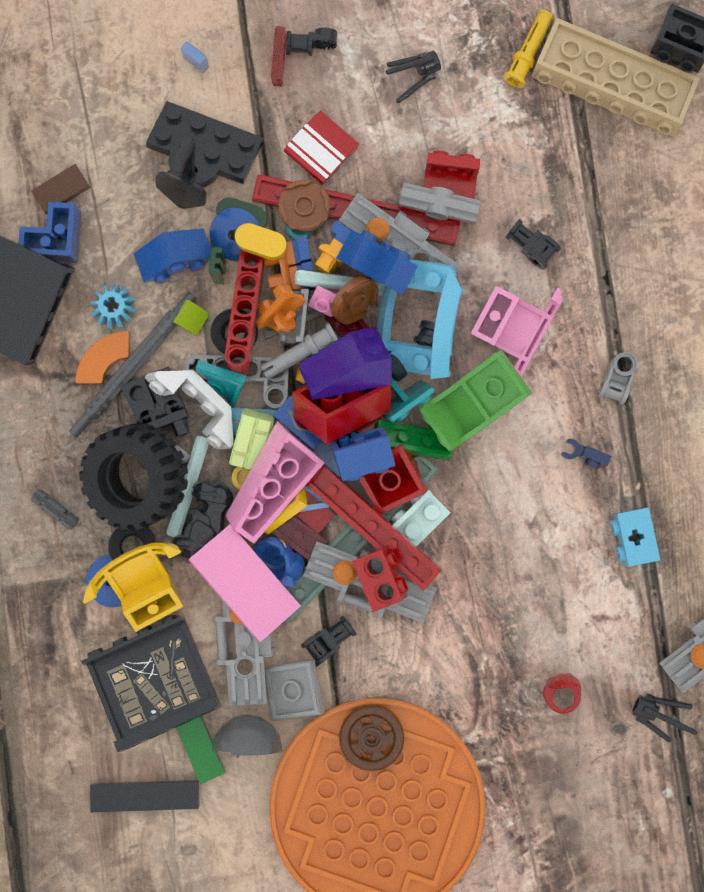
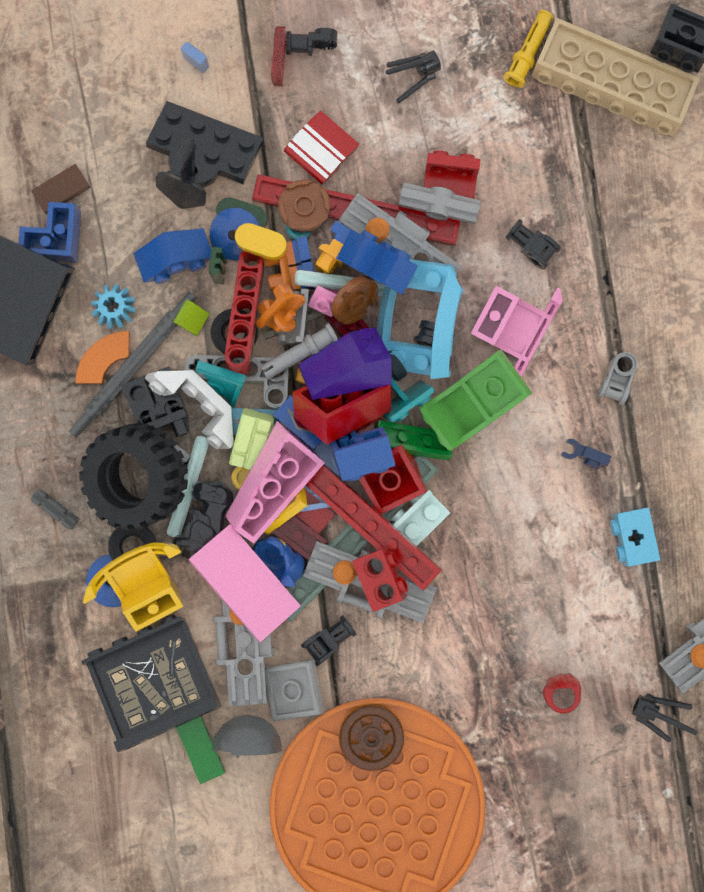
(144, 796): black tile -> none

